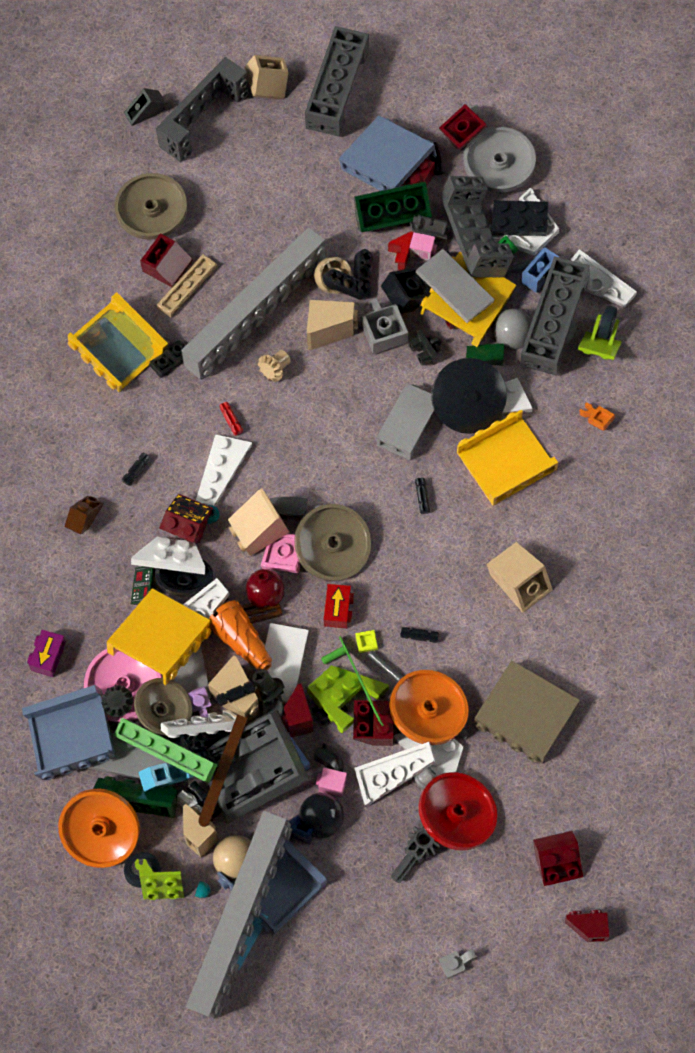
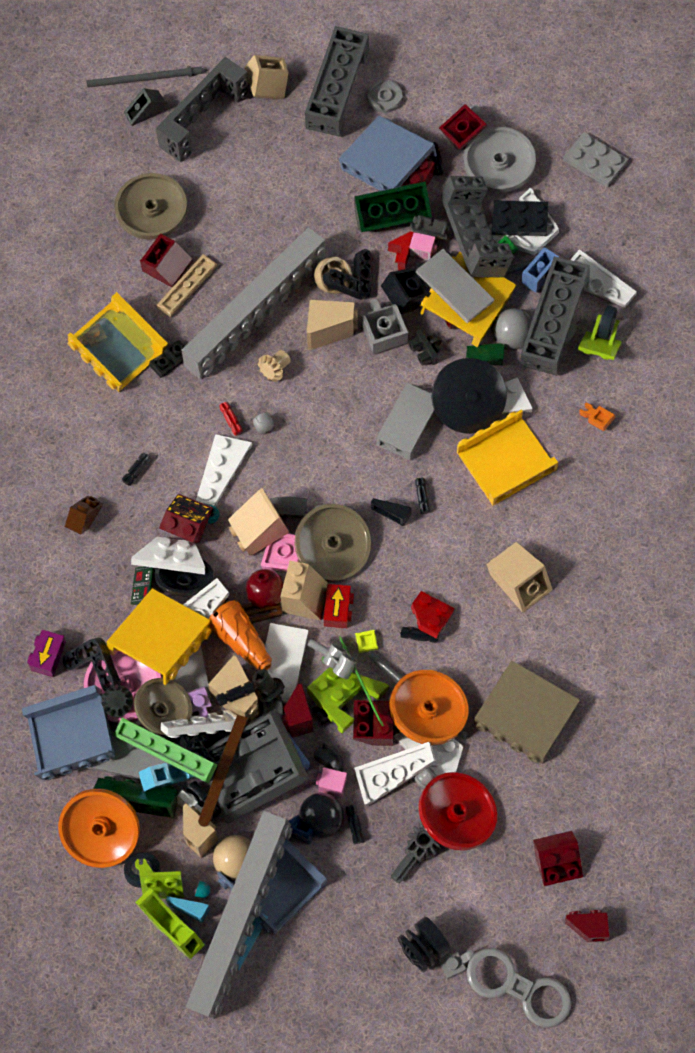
(96, 656): none -> black beam
(145, 76): none -> dark grey bar
(169, 924): none -> lime arch
(190, 908): none -> medium azure slope
(263, 423): none -> light grey piece
(303, 591): none -> tan slope
(336, 658): none -> light grey beam
(354, 824): none -> black axle
(385, 96): none -> light grey tile
(392, 511): none -> black slope
(424, 944): none -> black wheel
(431, 613): none -> red plate
(519, 987): none -> light grey bar
(595, 159): none -> light grey plate

